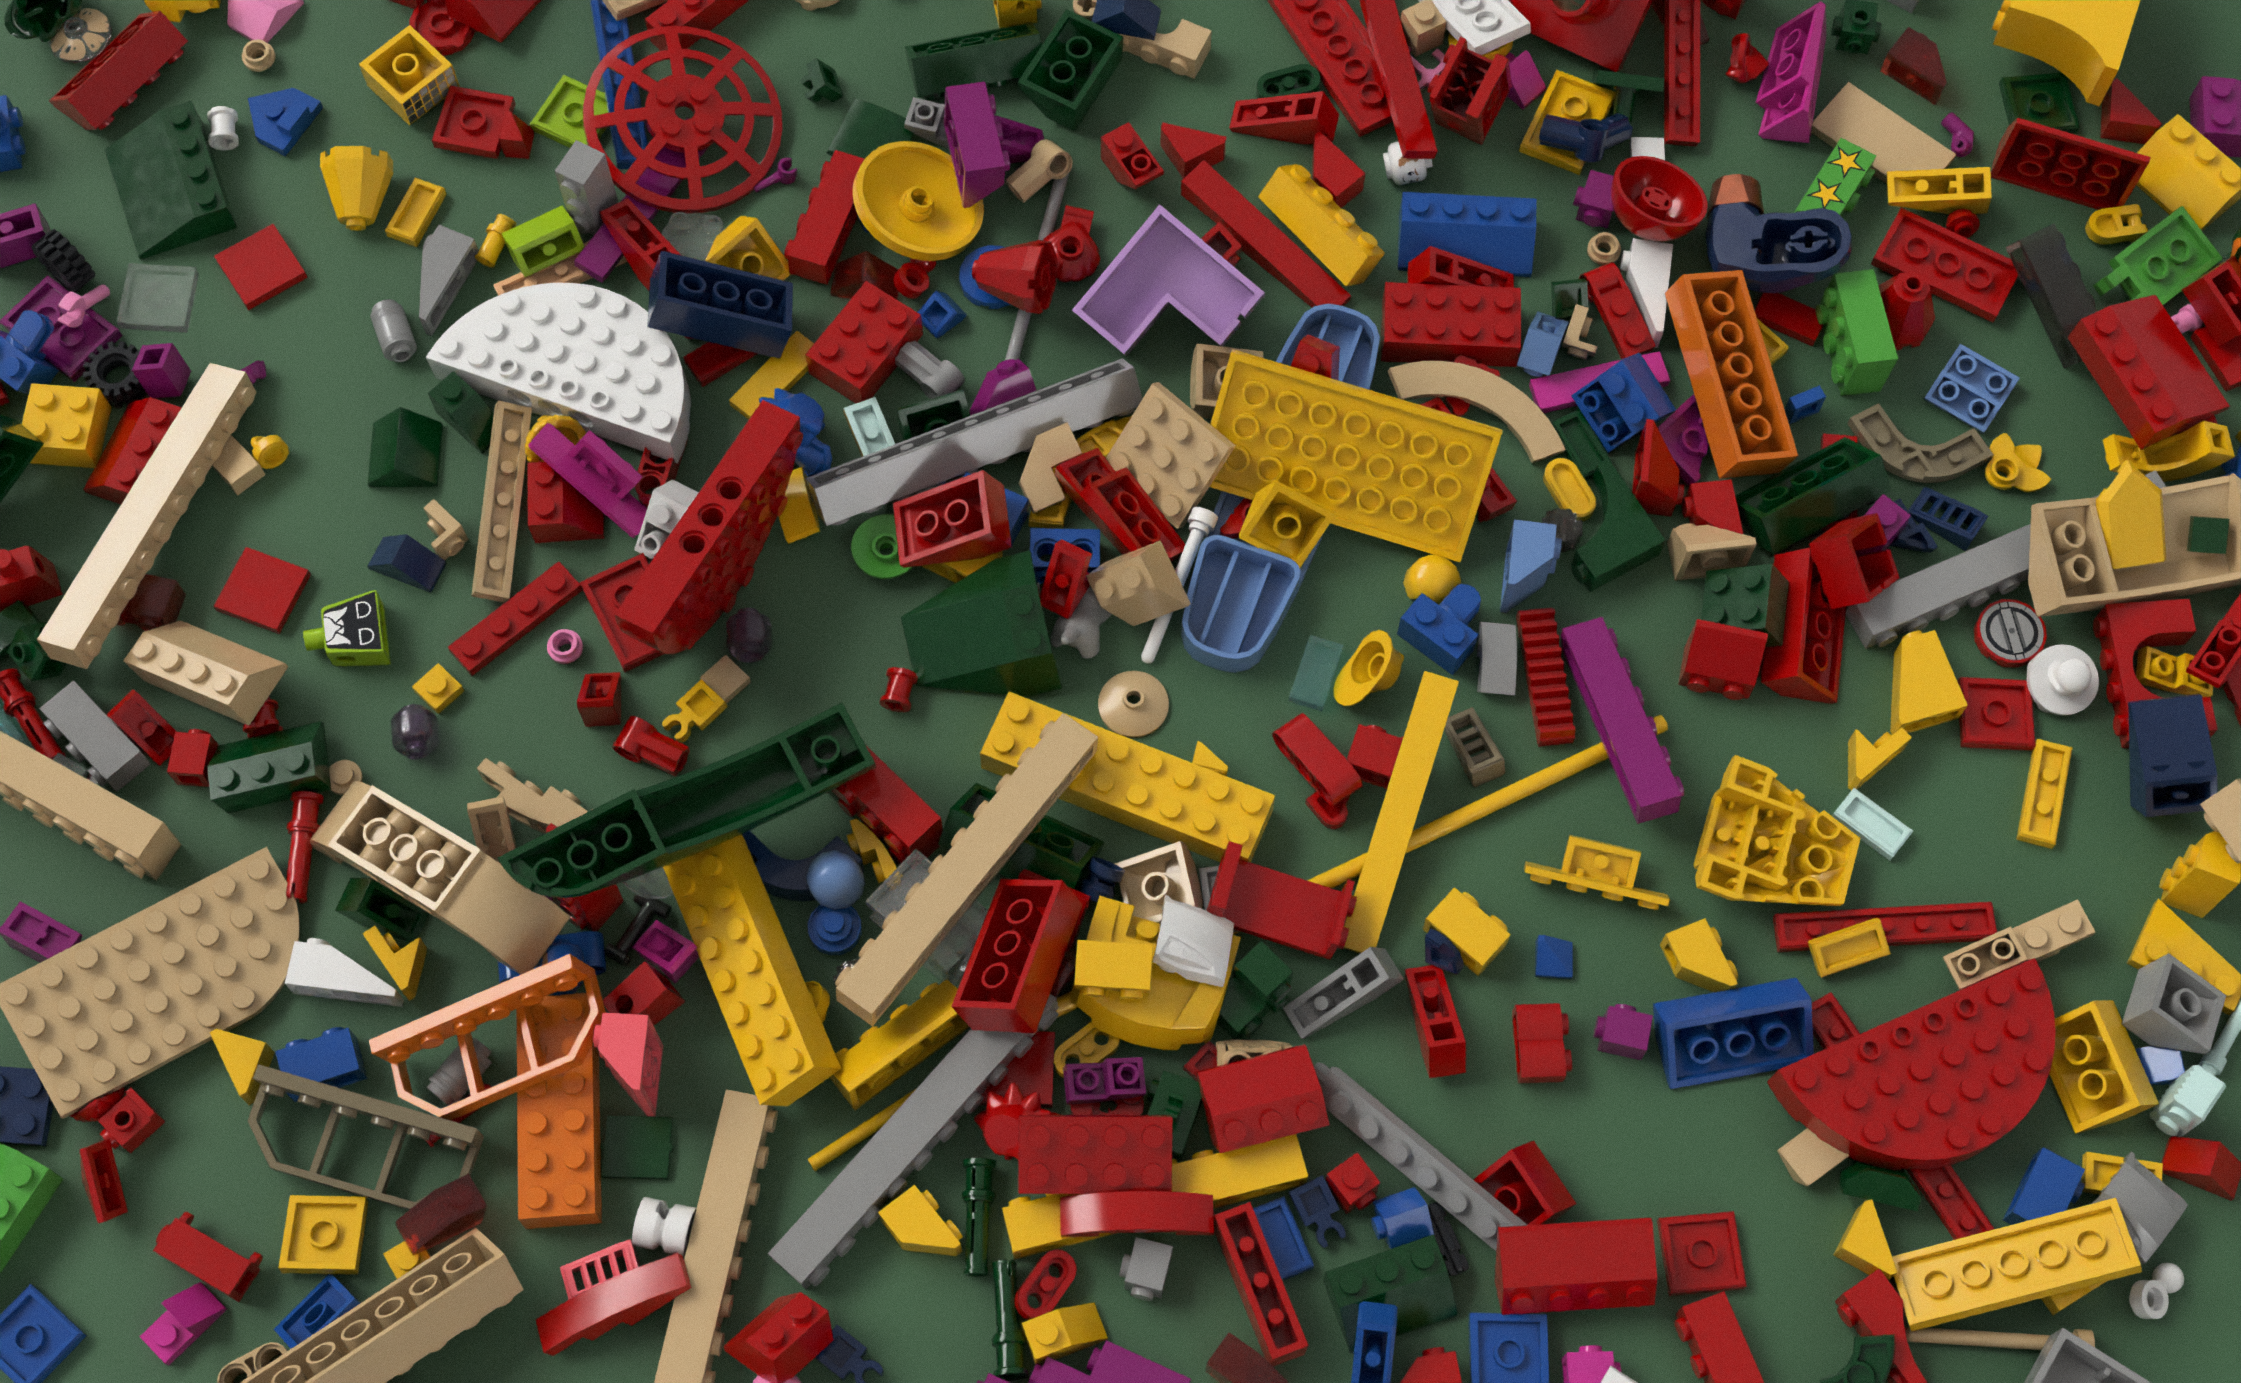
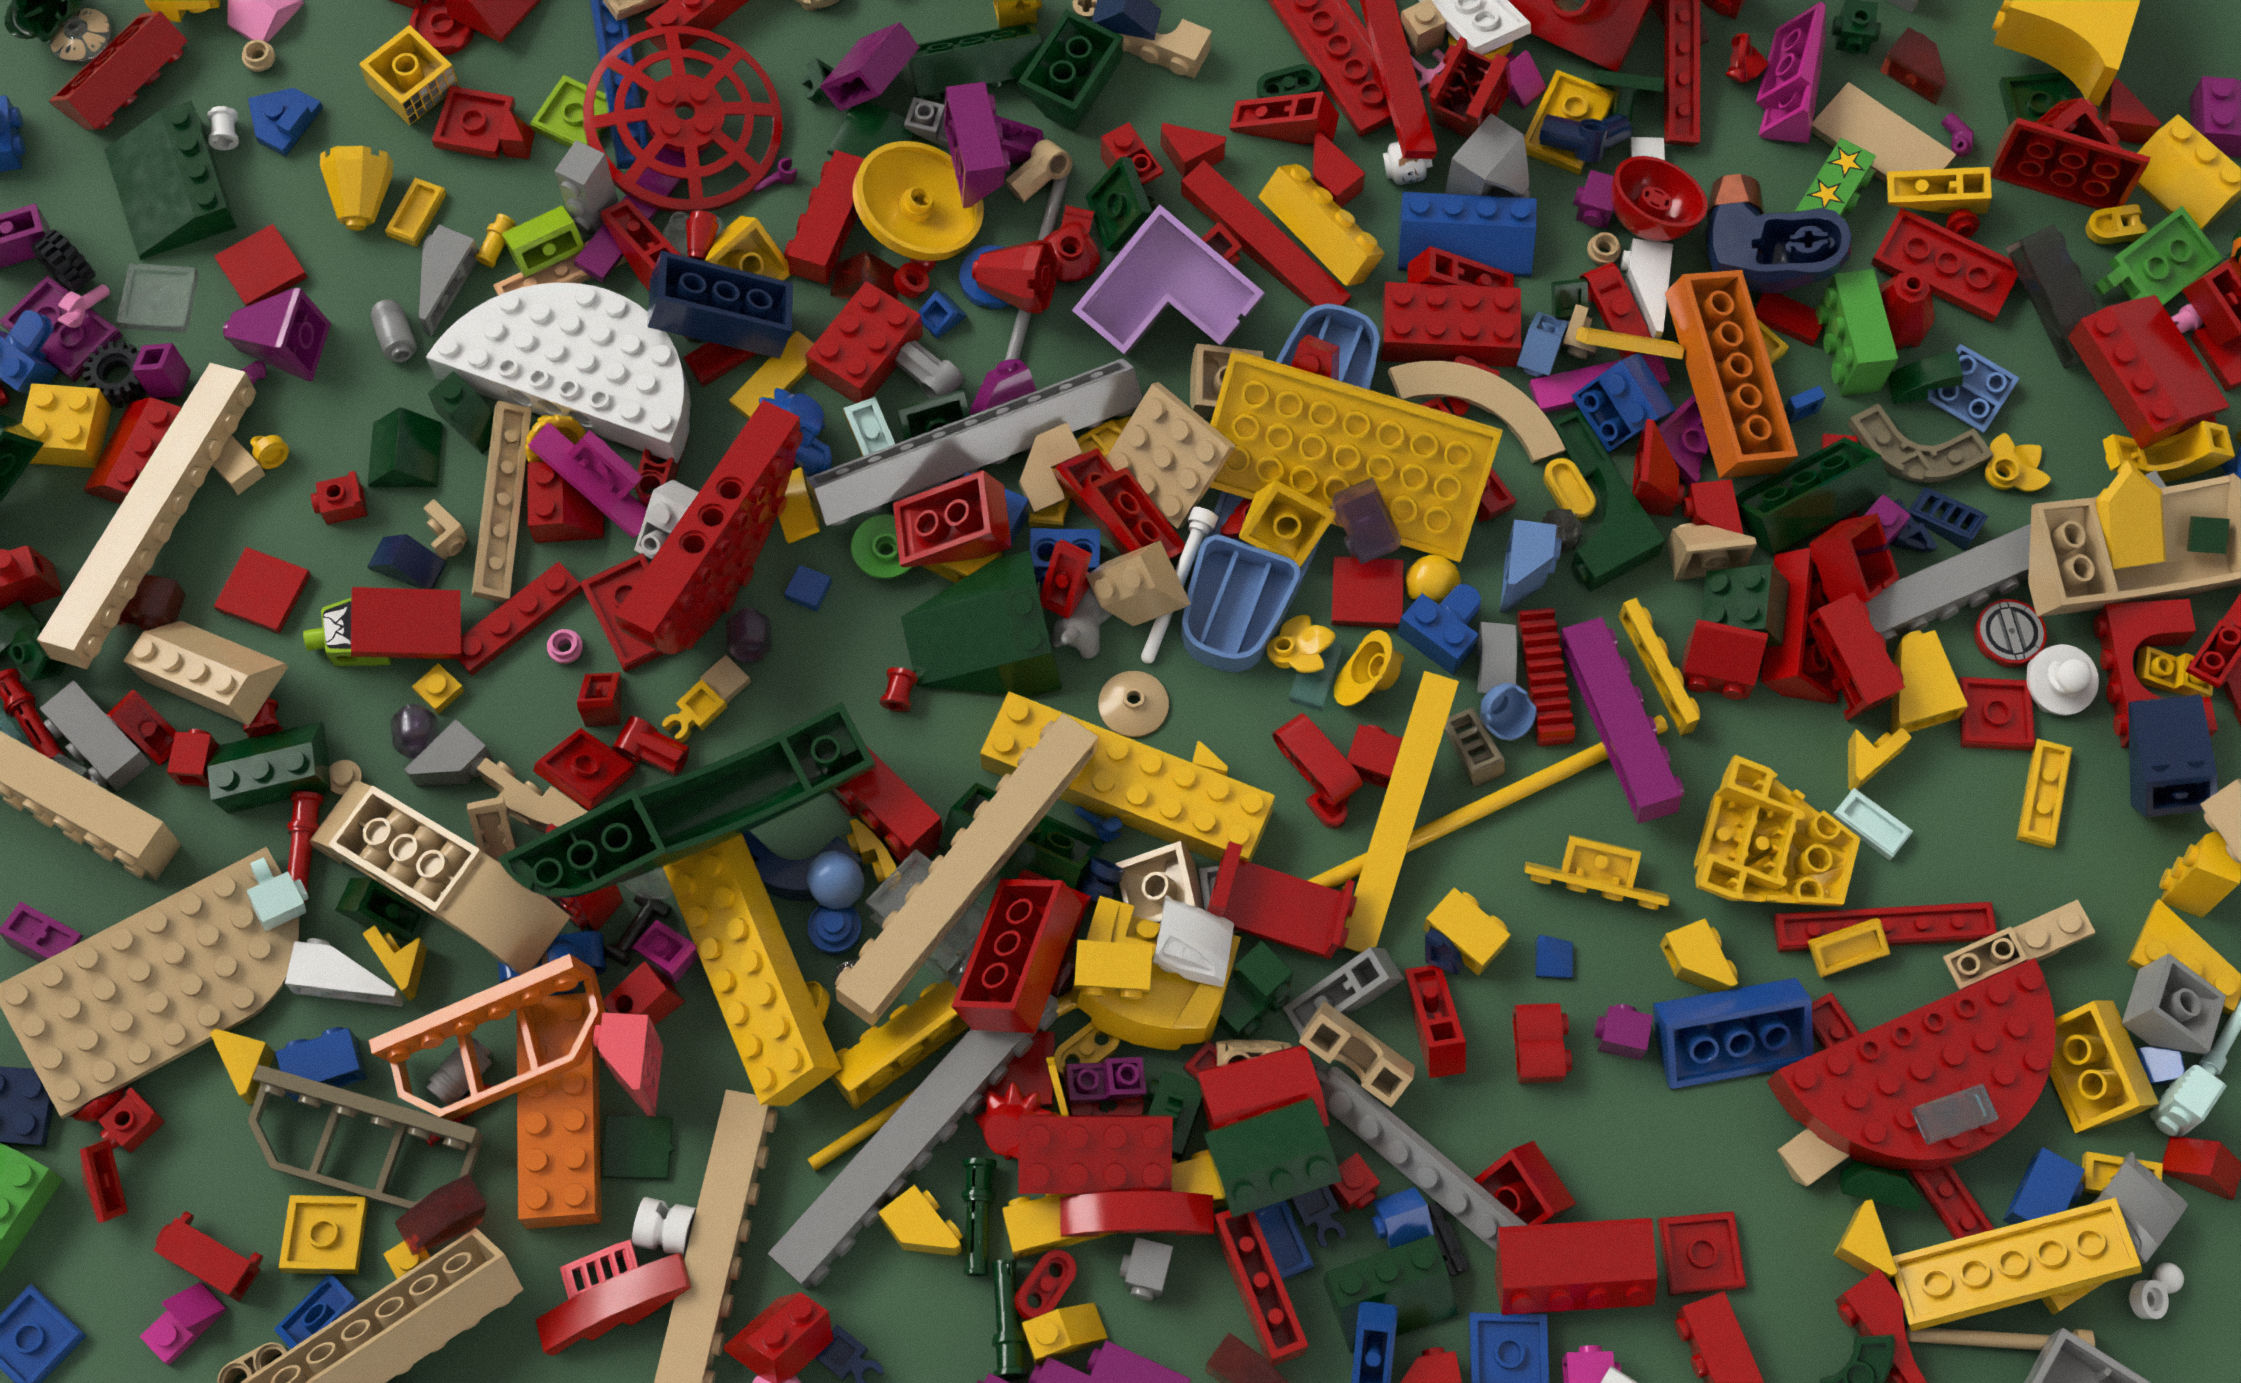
(275, 898): none -> light aqua brick
(282, 332): none -> magenta slope
(340, 499): none -> red brick
(405, 623): none -> red tile
(449, 758): none -> light grey slope
(584, 768): none -> red tile
(700, 234): none -> red cone
(808, 588): none -> blue tile
(869, 66): none -> magenta brick
(1057, 1085): none -> yellow piece
(1105, 829): none -> blue hand
(1119, 204): none -> dark green tile
(1272, 1157): none -> dark green slope
(1301, 644): none -> yellow plate
(1365, 521): none -> brick
(1367, 592): none -> red tile
(1377, 1065): none -> tan arch
(1491, 163): none -> light grey piece
(1507, 711): none -> medium blue hair
(1629, 342): none -> yellow tile
(1654, 656): none -> yellow plate
(1856, 655): none -> red wedge
(1916, 378): none -> dark green slope
(1954, 1114): none -> clear light blue tile
(2081, 117): none -> red bracket

